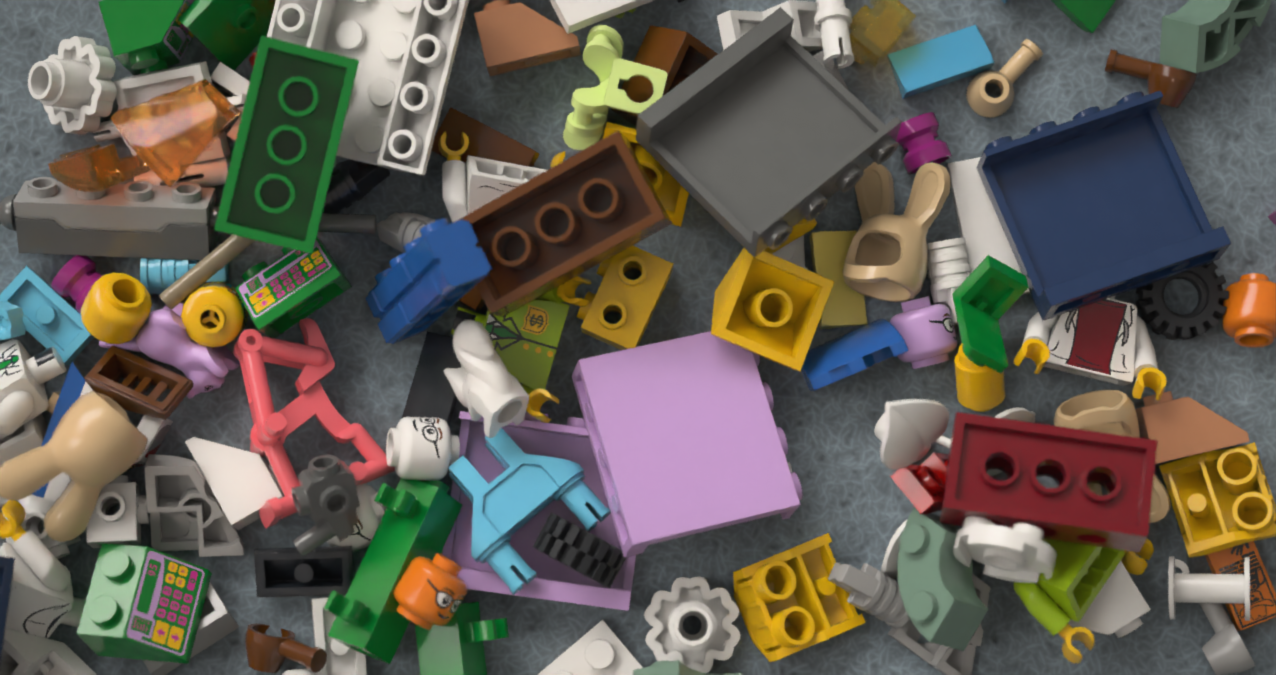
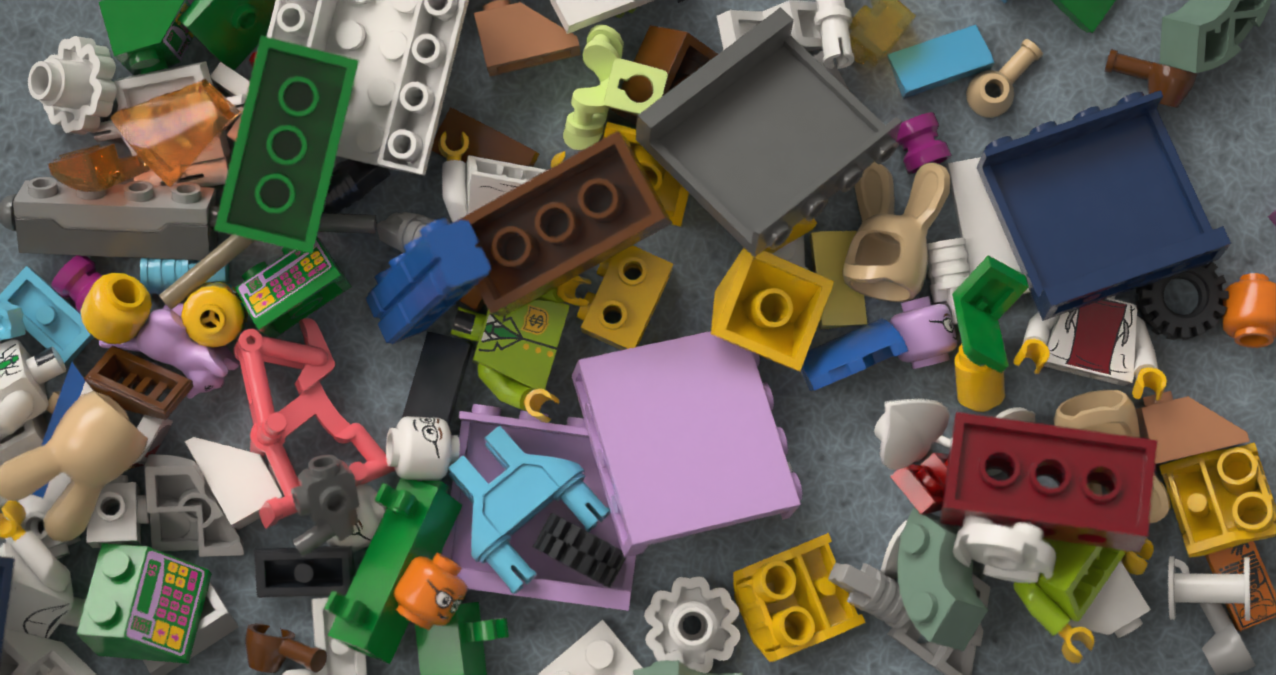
(483, 380): white animal -> none

